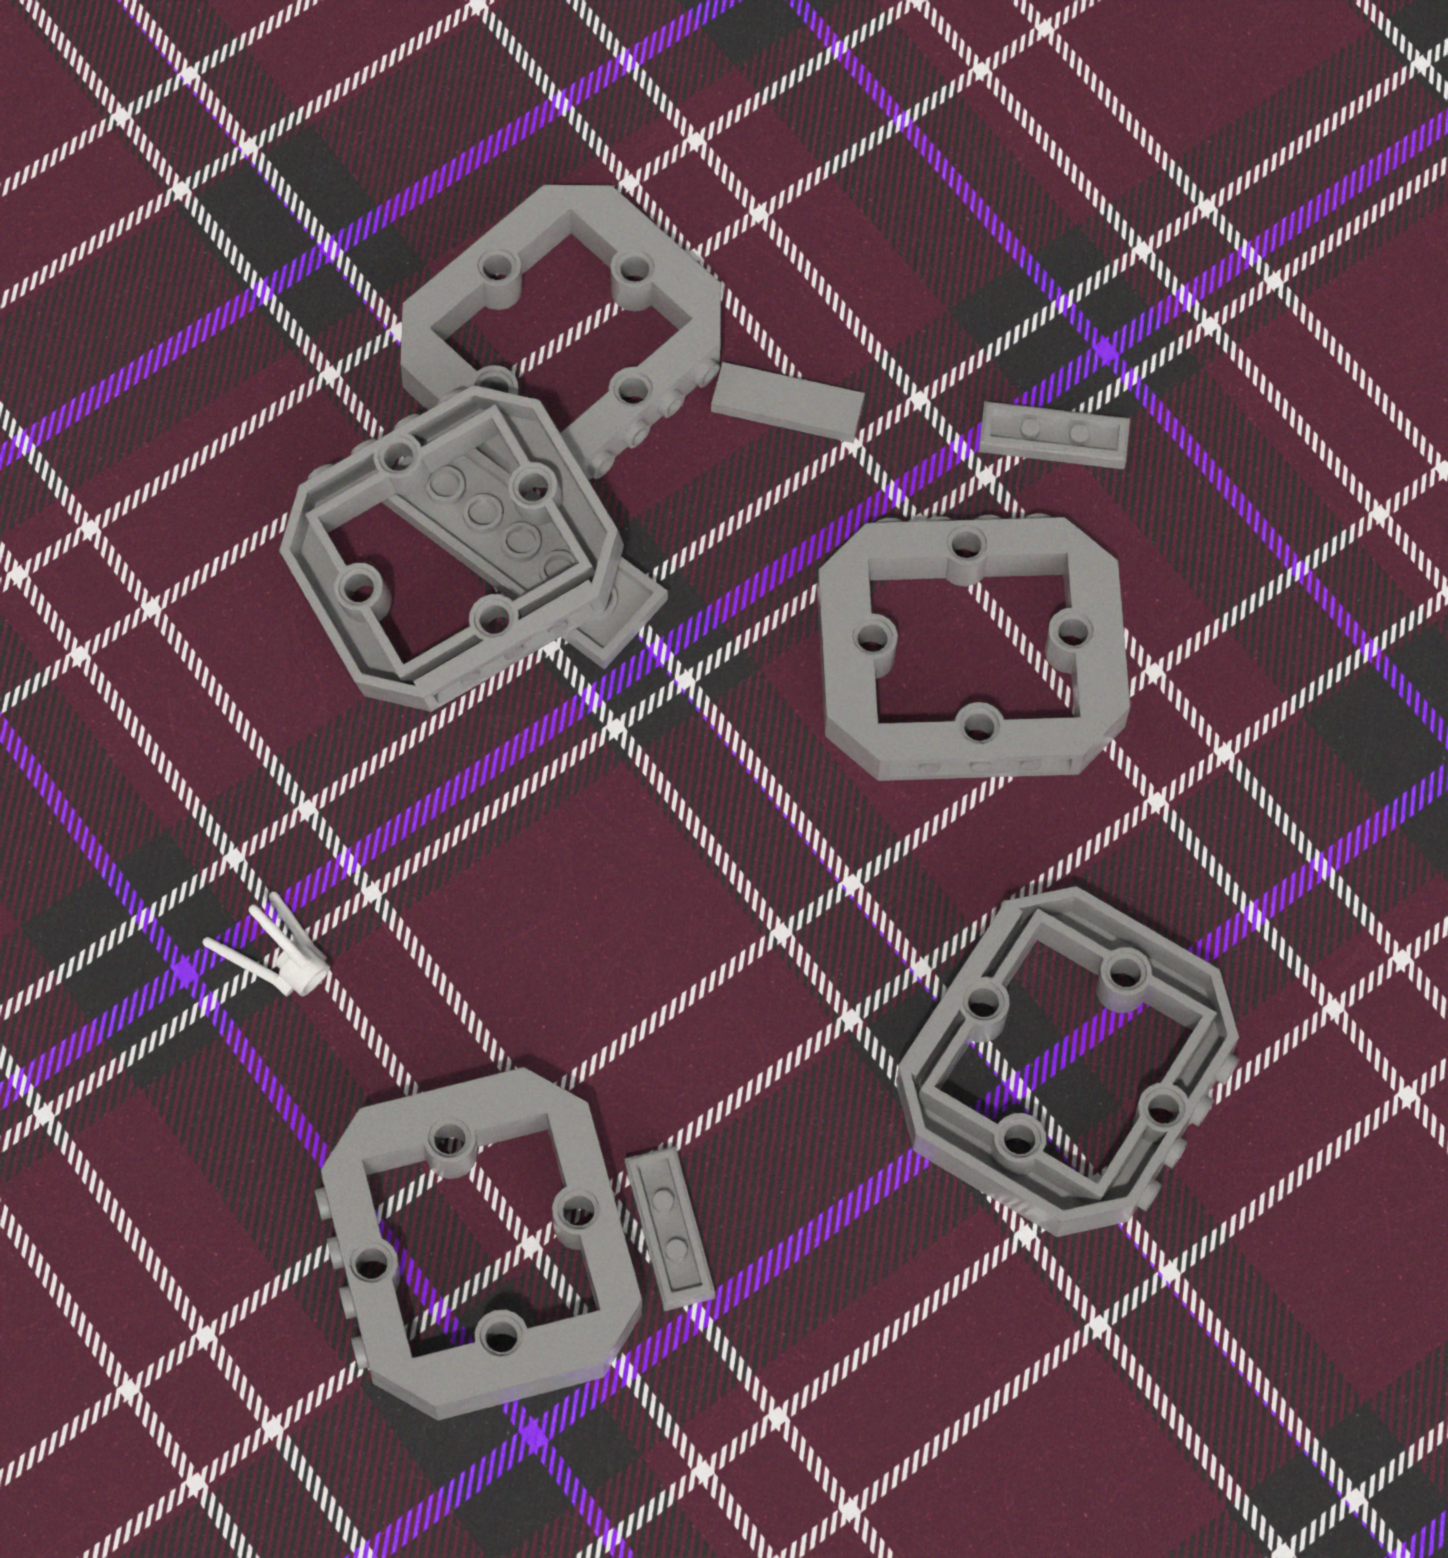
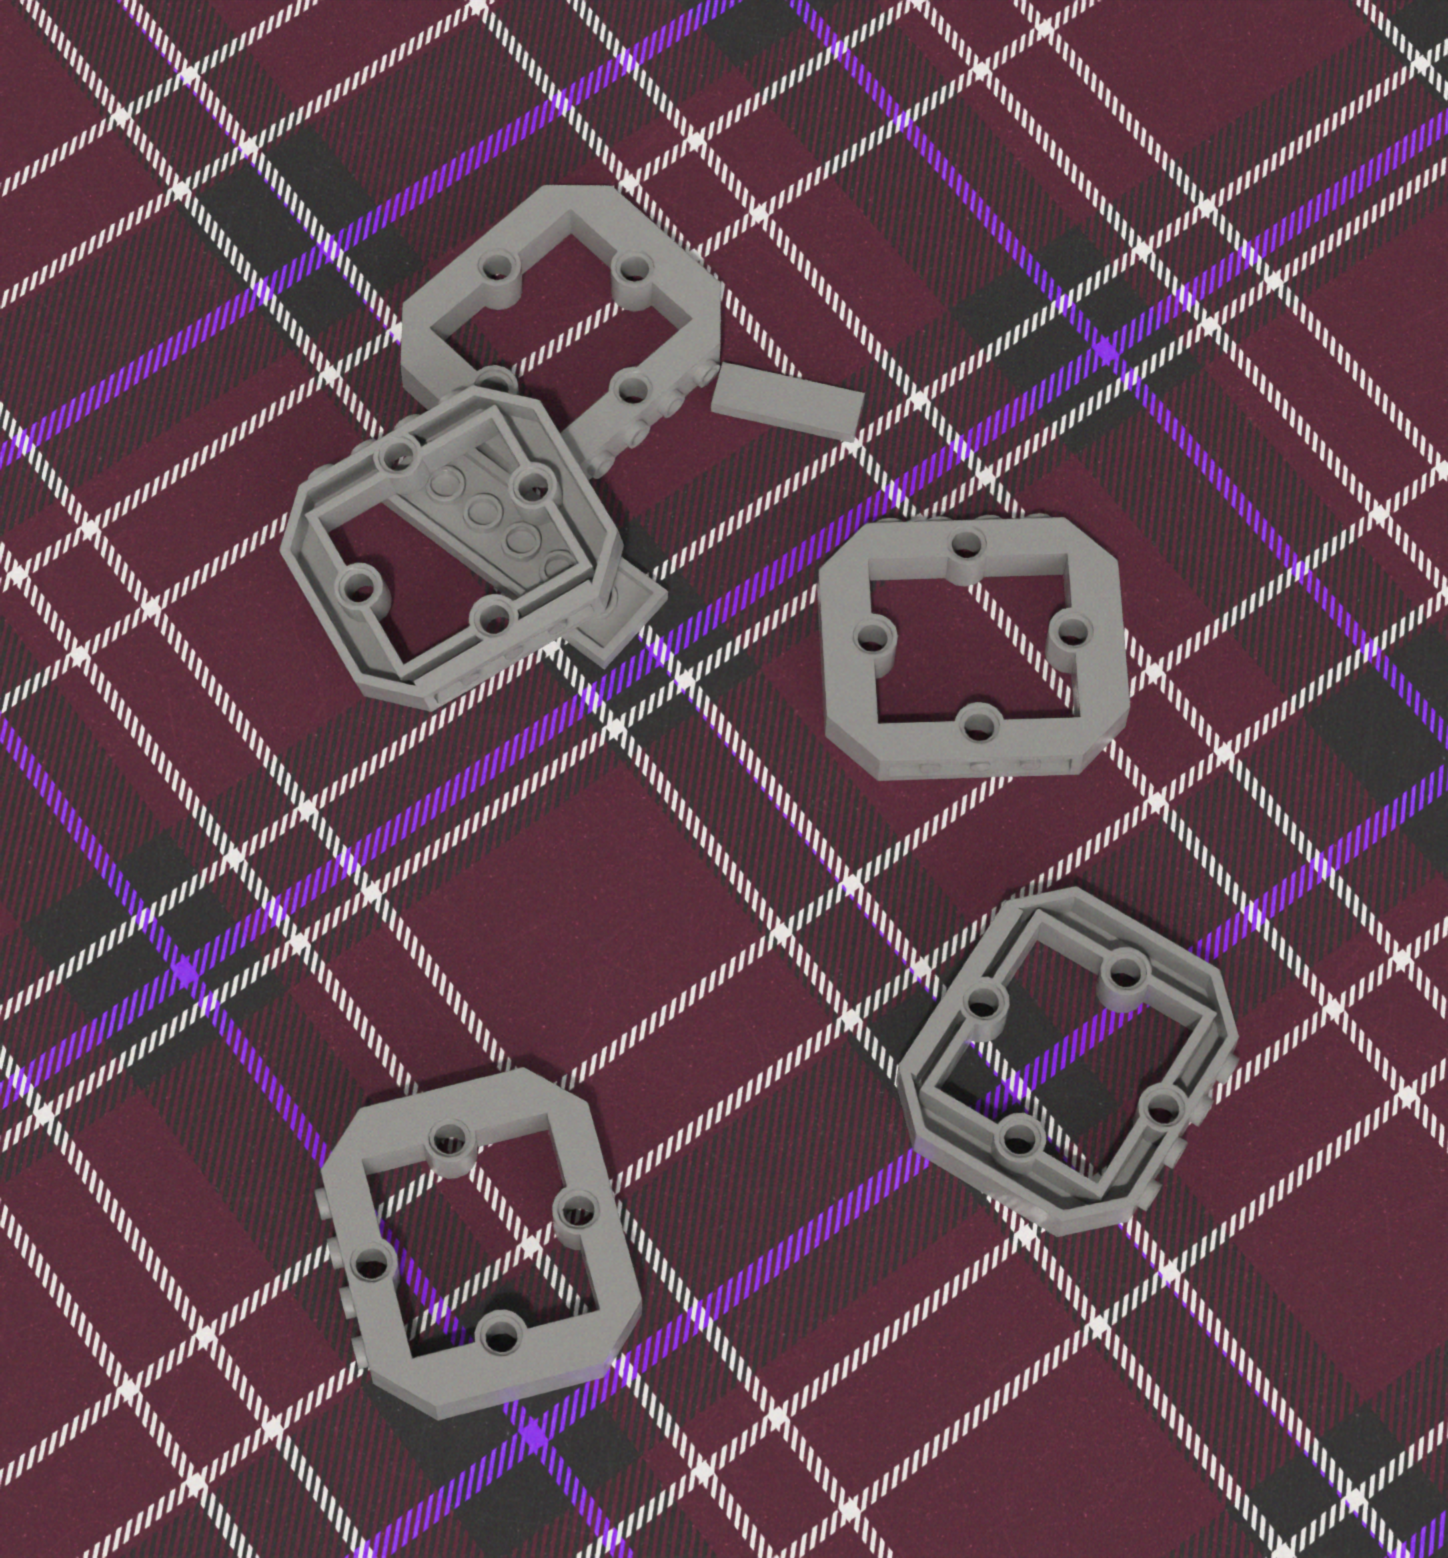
(300, 965): white plant -> none
(669, 1228): light grey tile -> none
(1054, 435): light grey tile -> none

